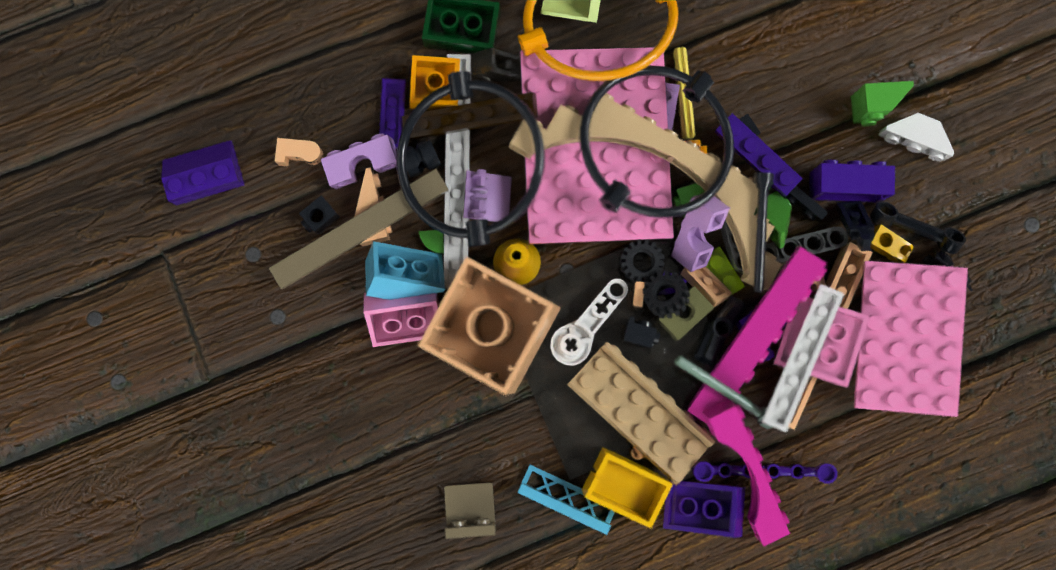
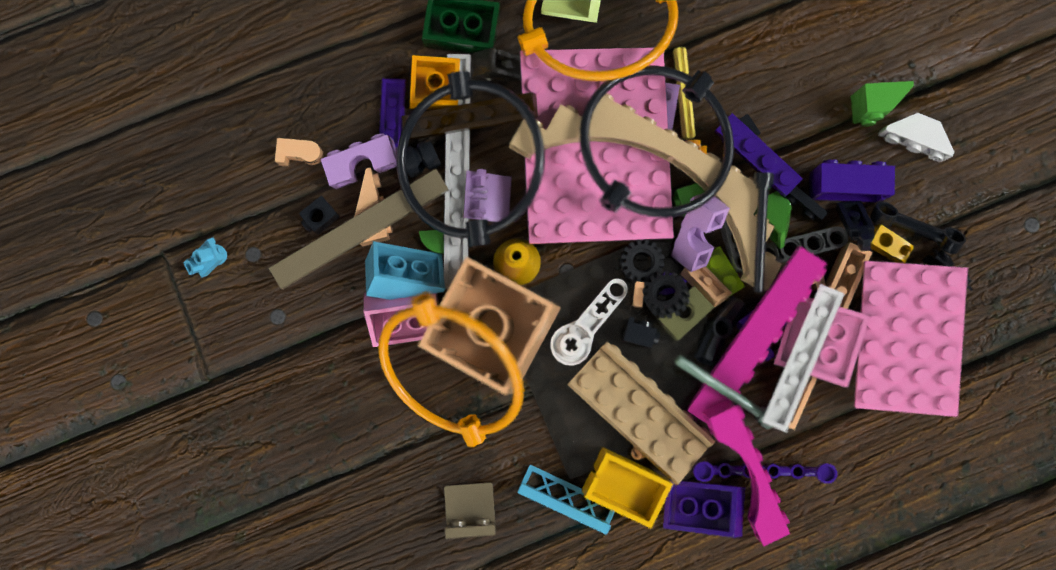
(201, 173): dark purple slope -> none
(206, 258): none -> medium azure hips
(428, 313): none -> light orange piece

